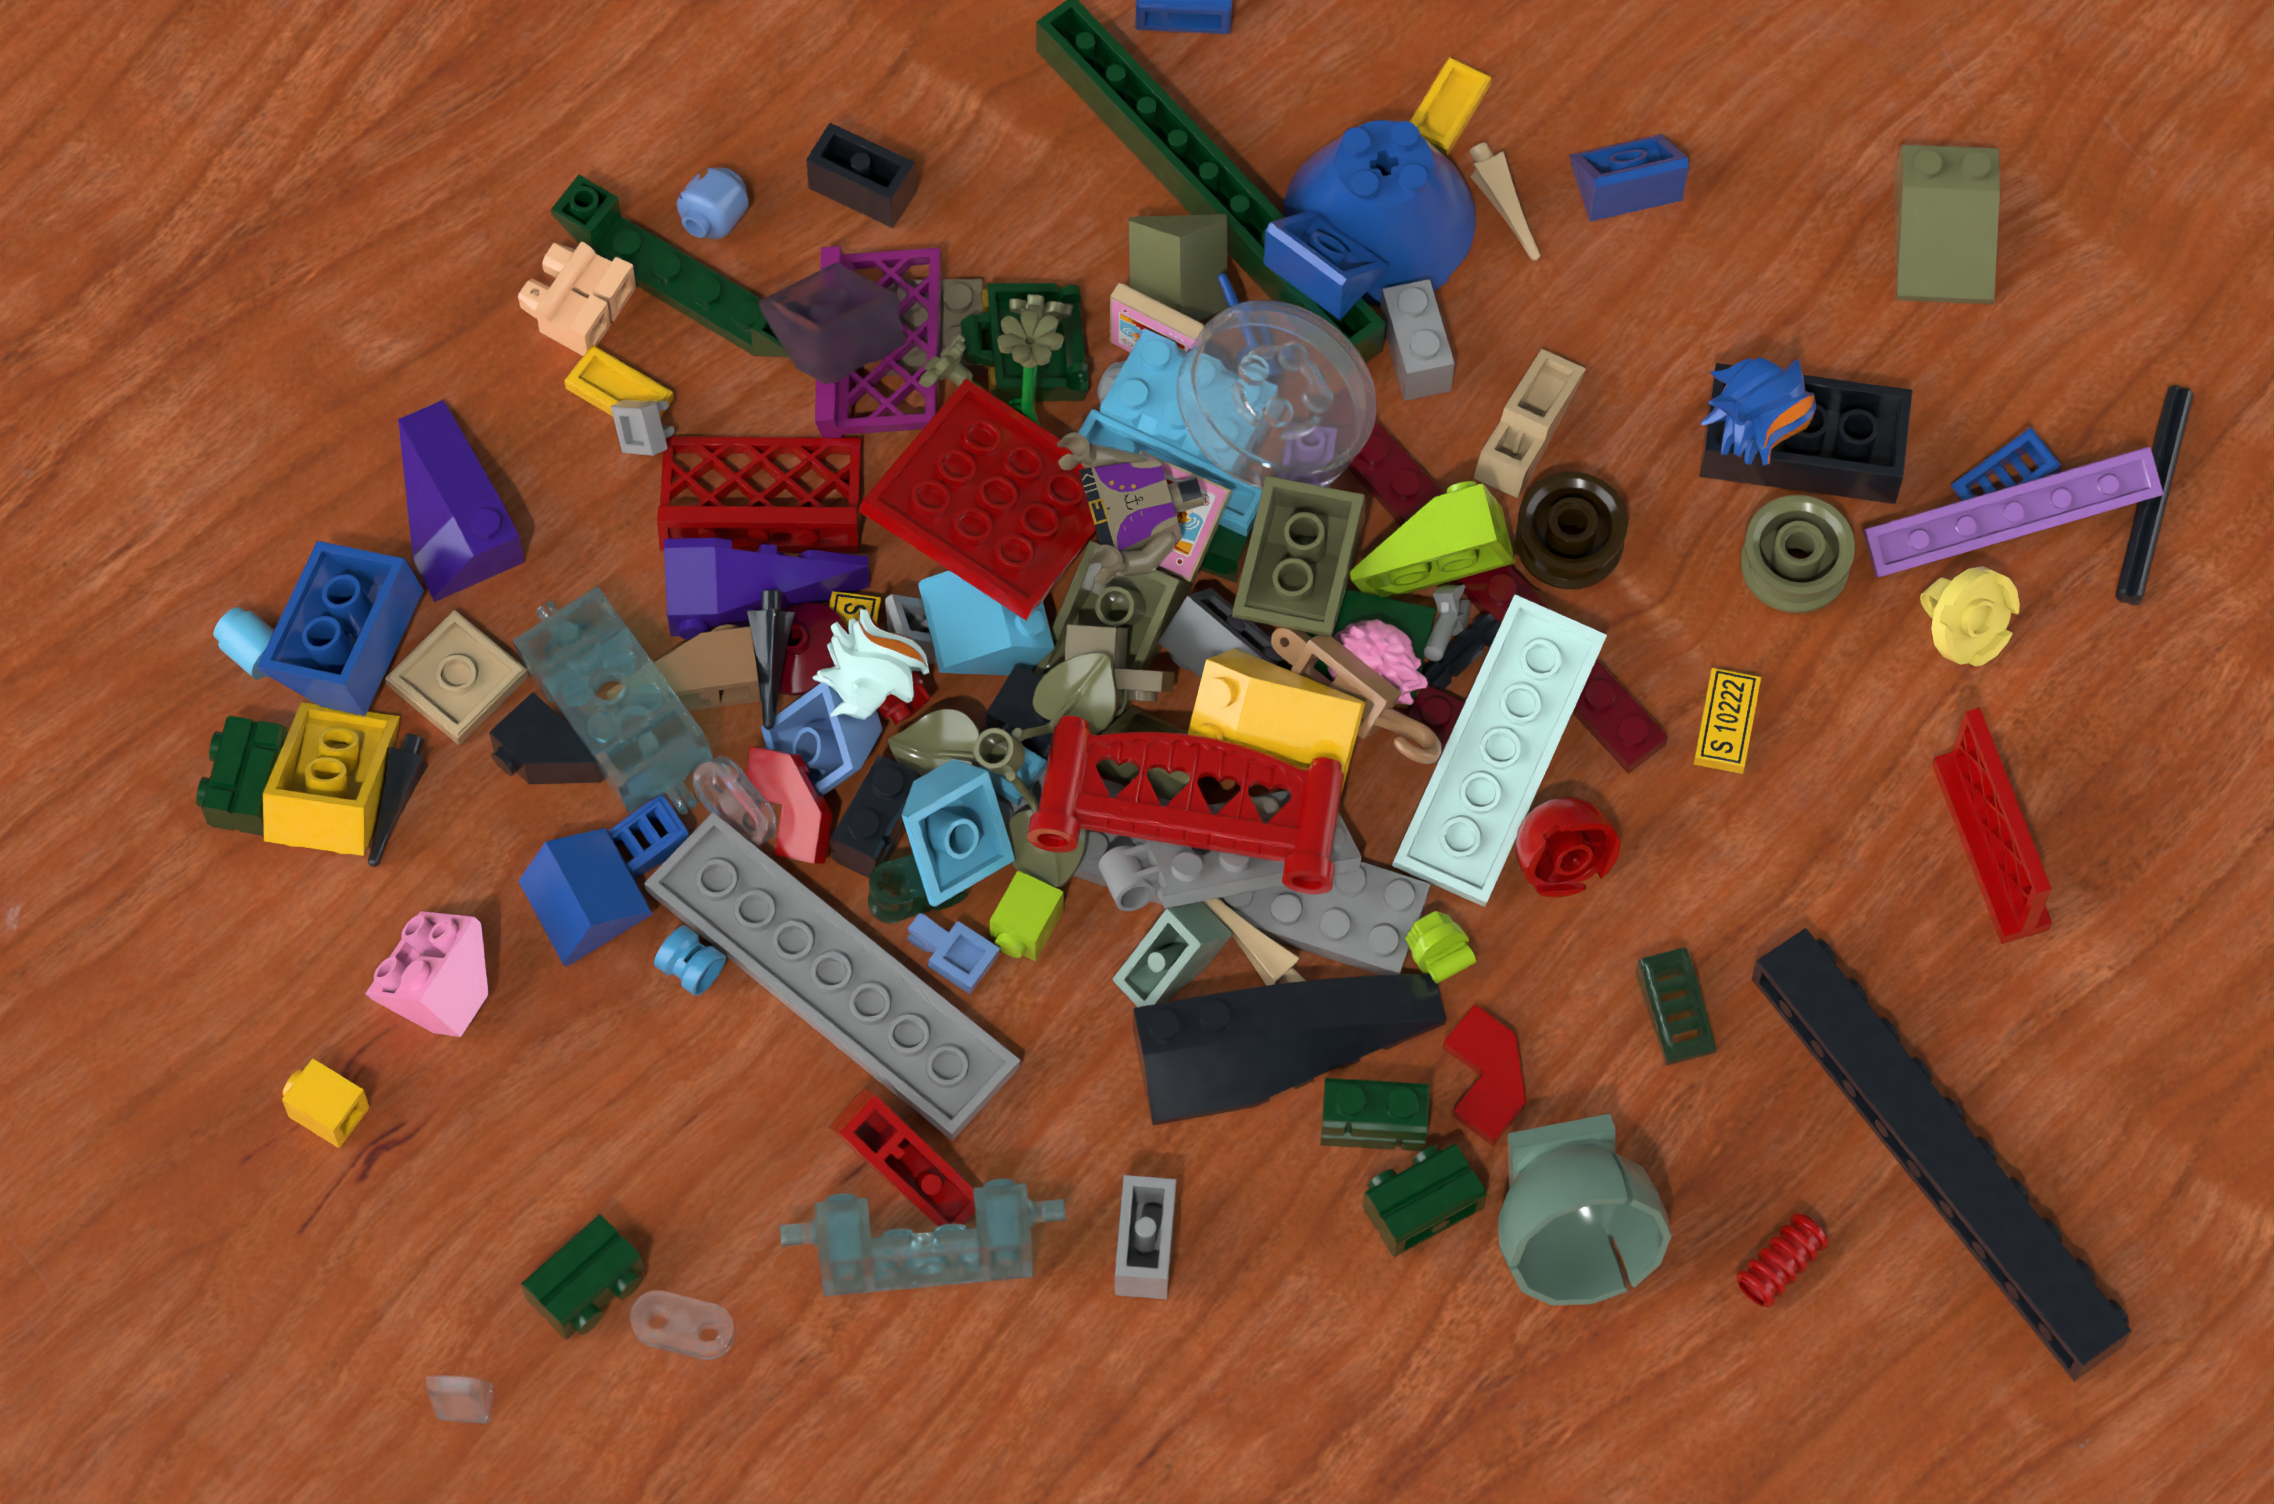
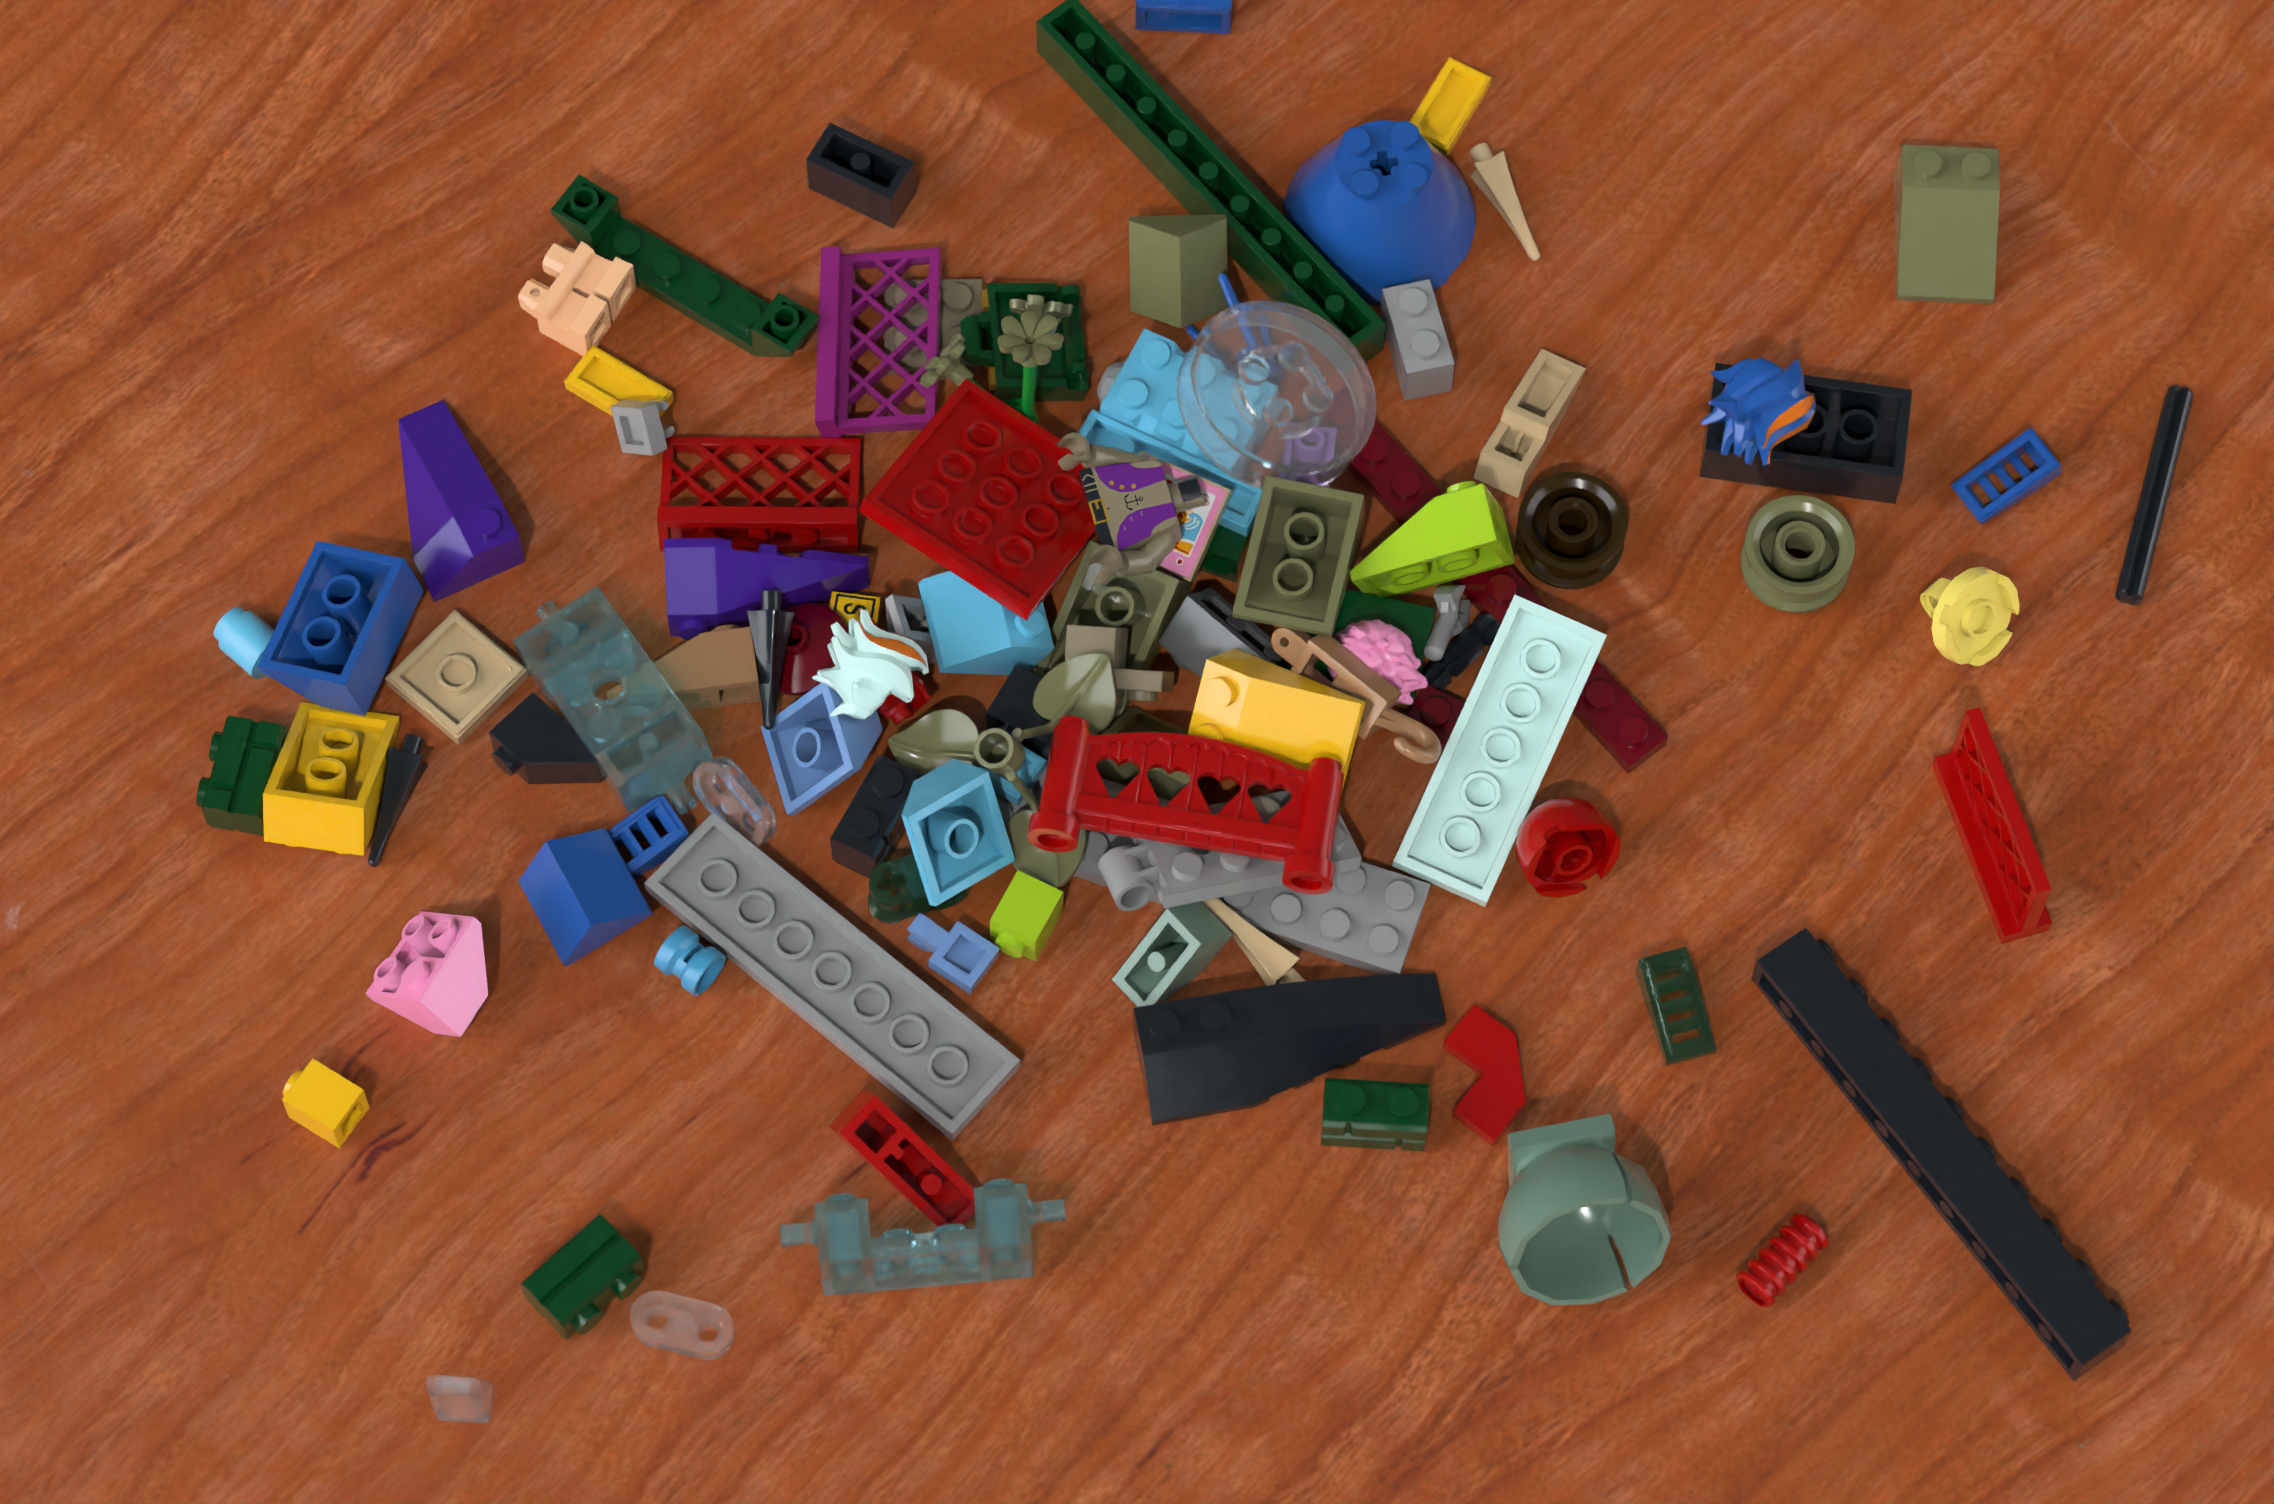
(714, 202): medium blue head -> none
(804, 815): tile -> none
(834, 322): clear purple slope -> none
(1135, 311): tile -> none
(1145, 1237): light grey brick -> none
(1321, 261): blue slope -> none
(1423, 1198): dark green brick -> none
(1439, 946): lime piece -> none
(1630, 176): blue slope -> none
(1727, 721): yellow tile -> none
(2012, 512): medium lavender plate -> none

